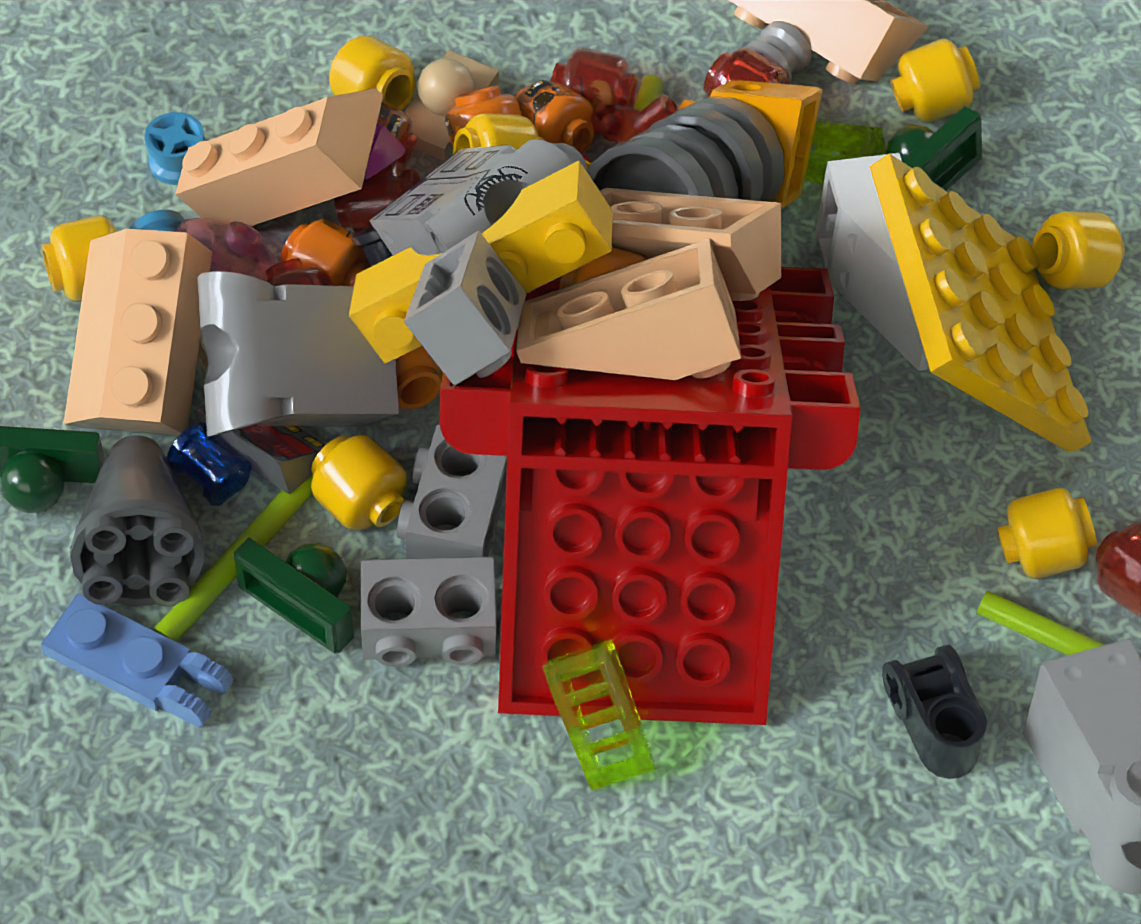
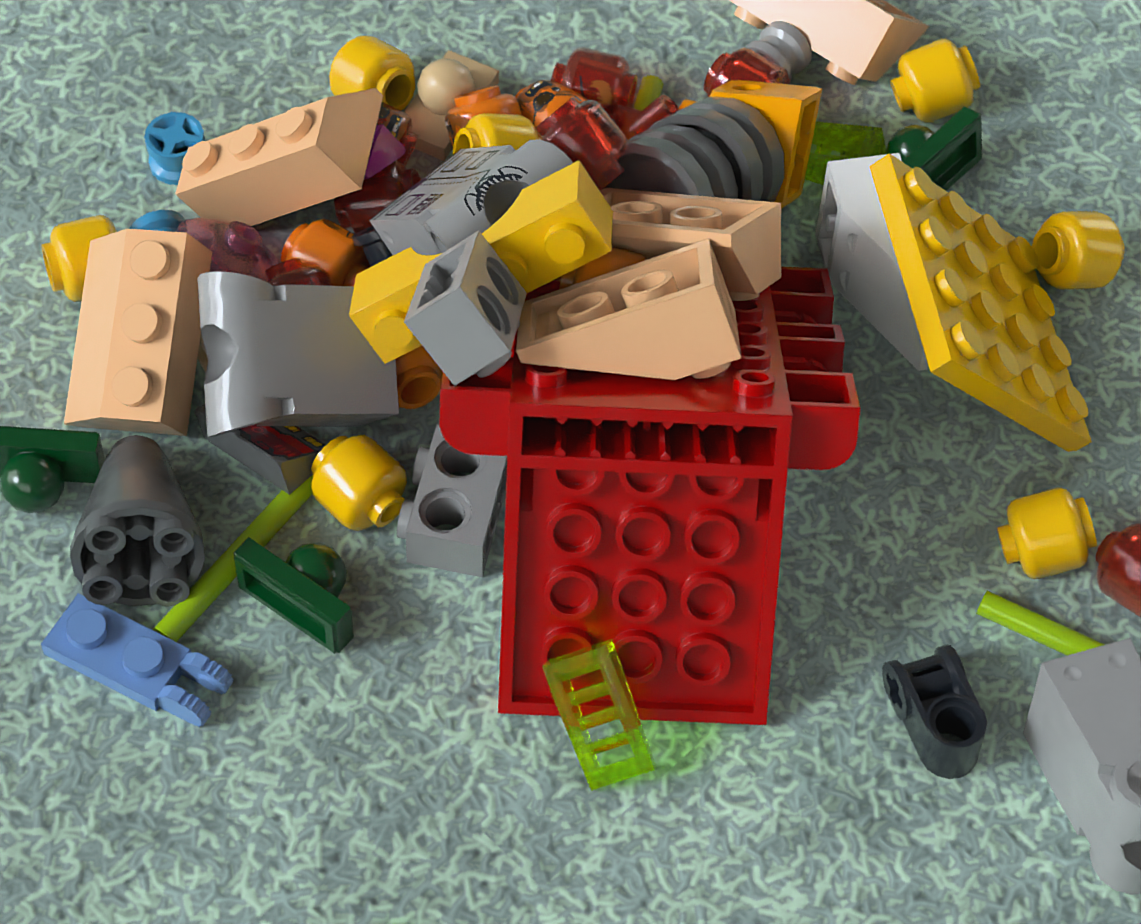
(211, 479): clear blue bush -> none
(428, 594): light grey brick -> none
(588, 136): none -> clear red head

